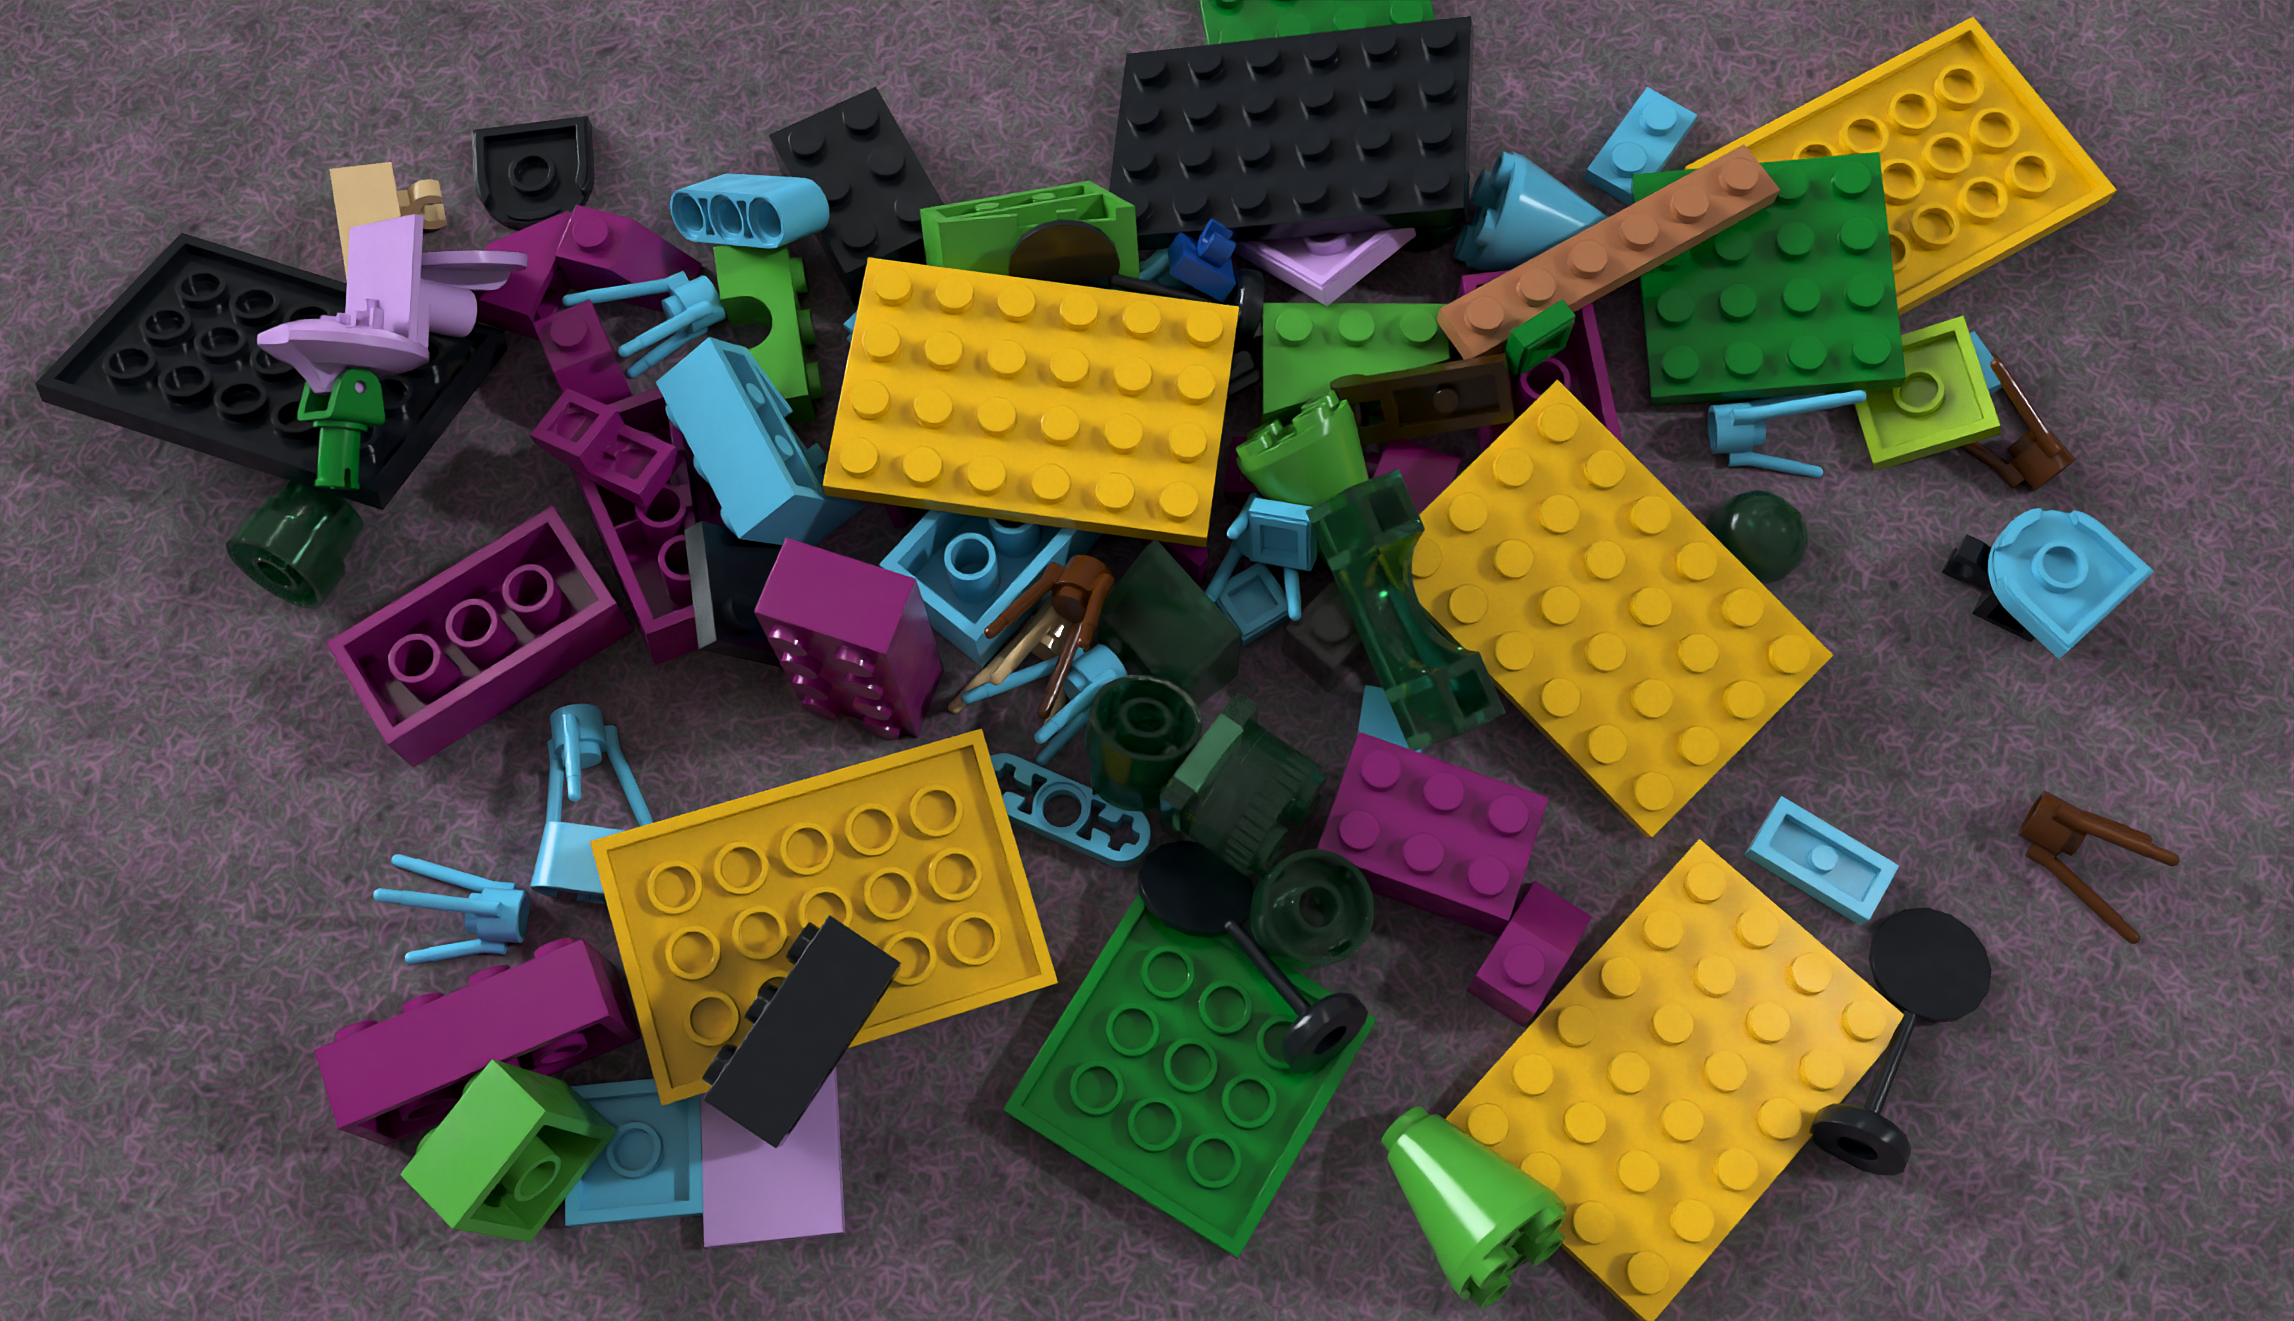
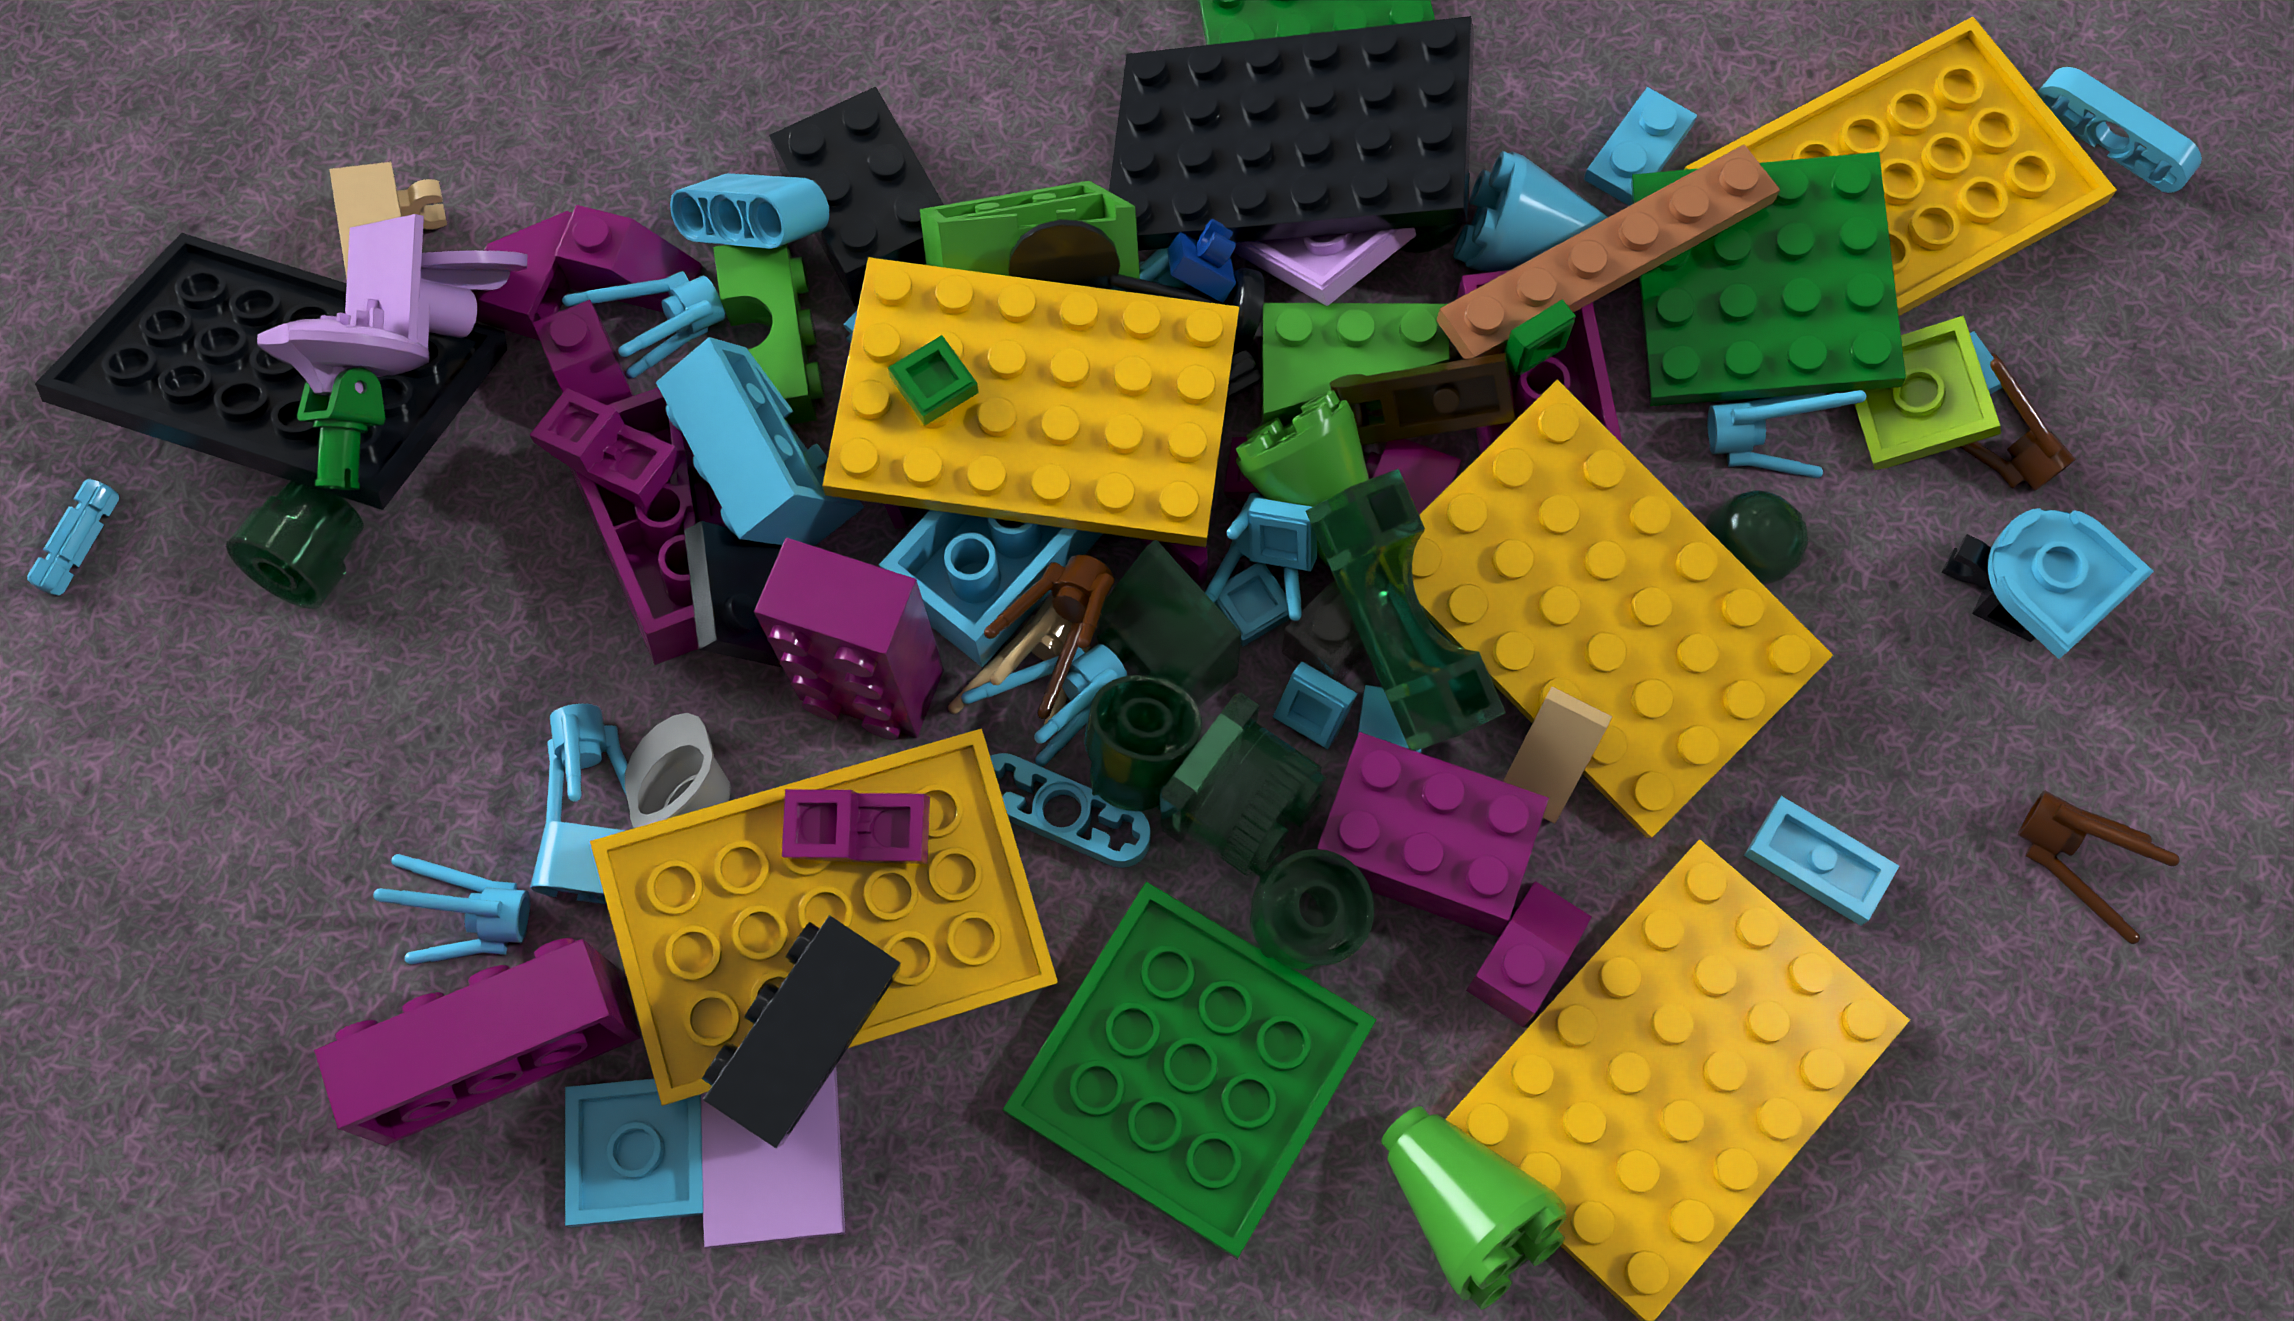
(73, 537): none -> medium azure axle
(479, 637): magenta brick -> none
(507, 1152): bright green brick -> none
(533, 169): black tile -> none
(674, 772): none -> light grey piece
(855, 826): none -> magenta slope
(933, 380): none -> green tile
(1210, 898): black piece -> none
(1314, 705): none -> medium azure tile
(1557, 749): none -> tan tile
(1932, 973): black piece -> none
(2168, 155): none -> medium azure beam

